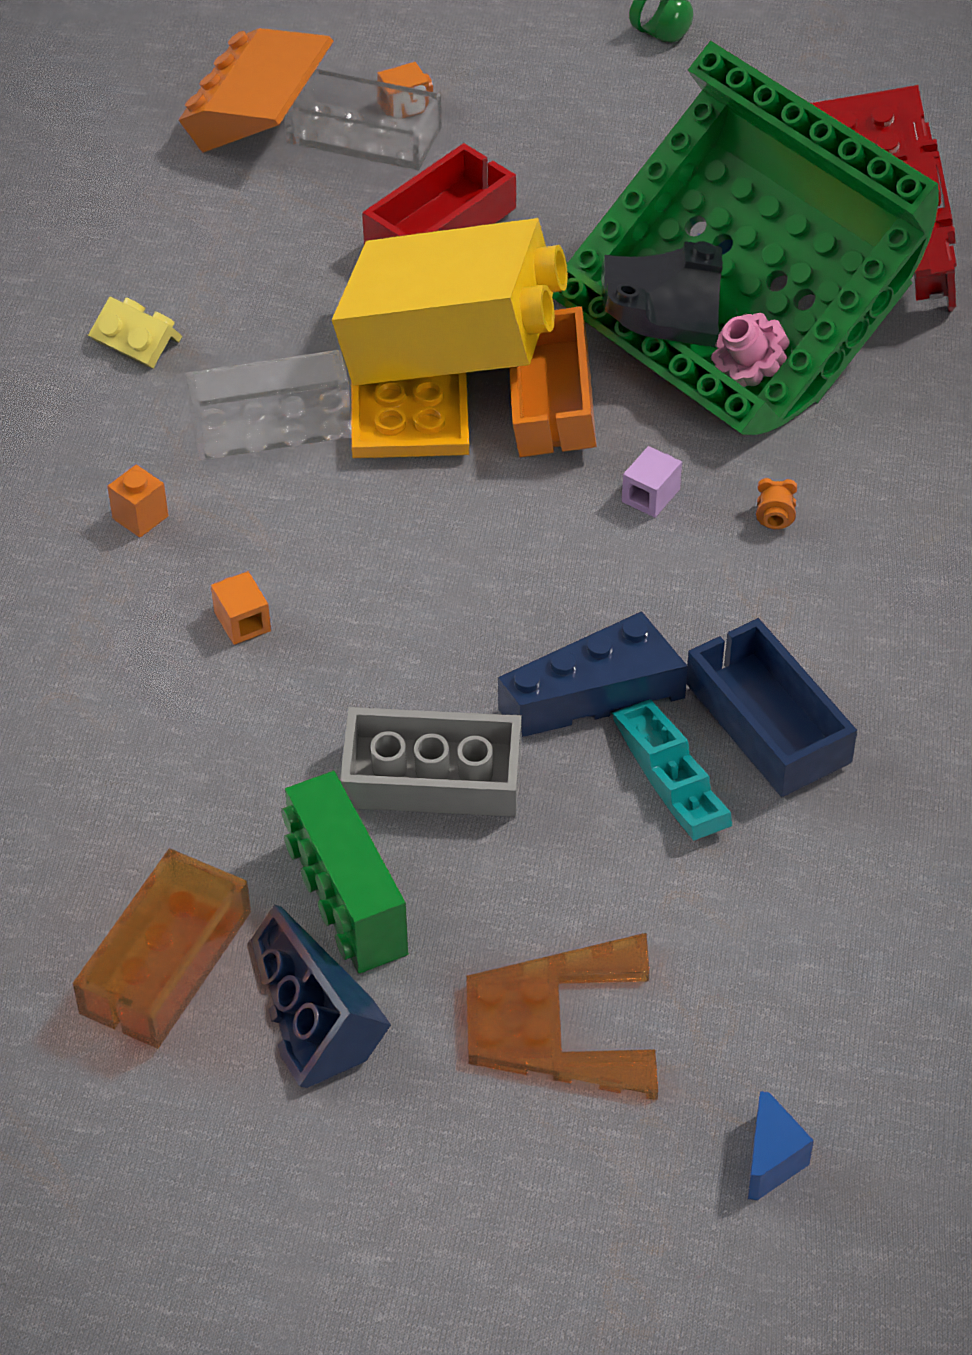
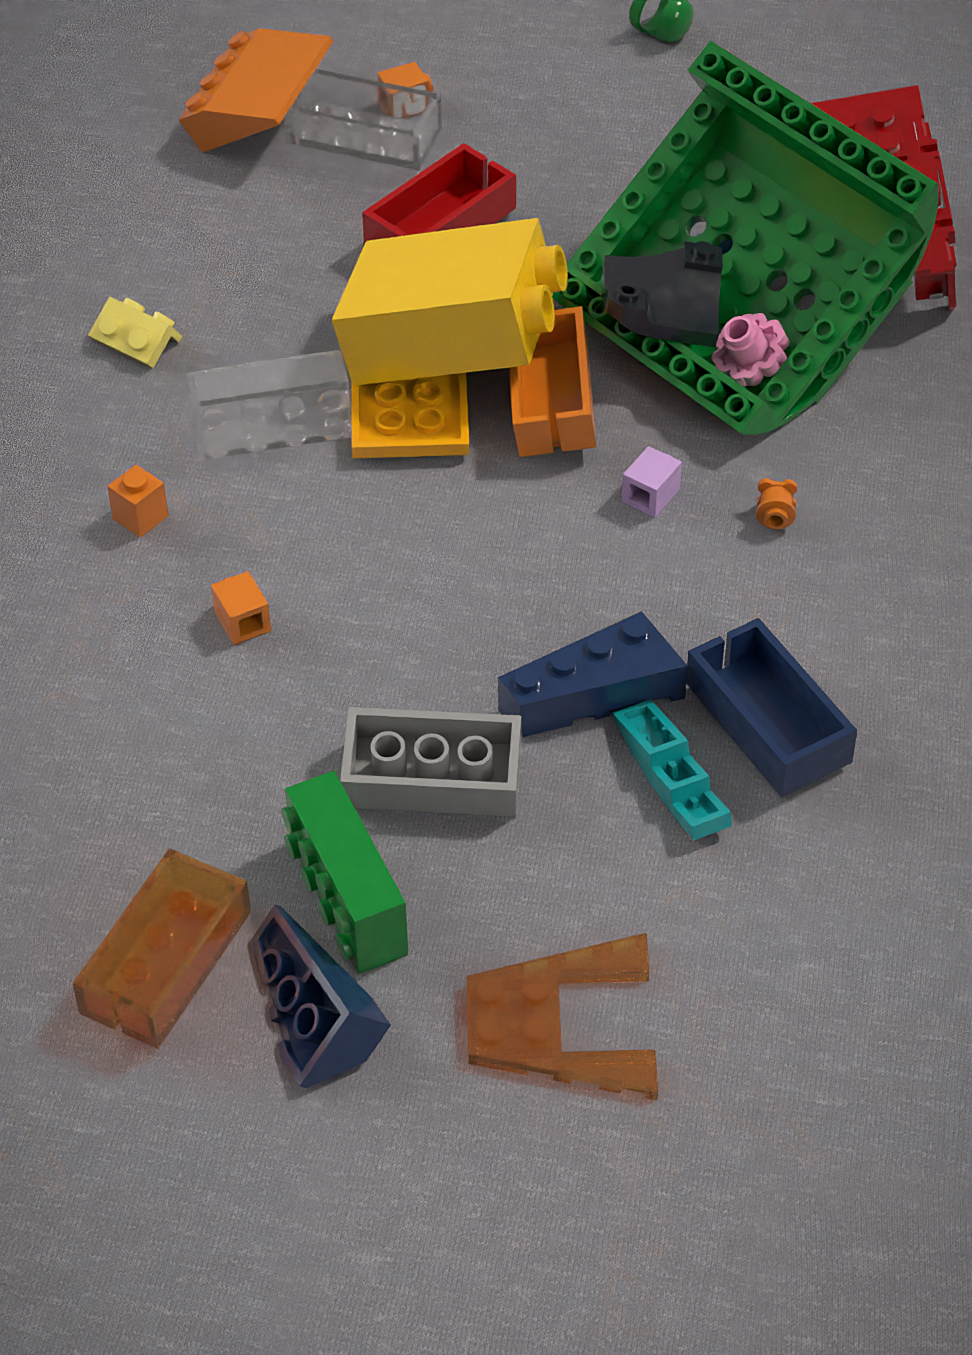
(778, 1149): blue slope -> none

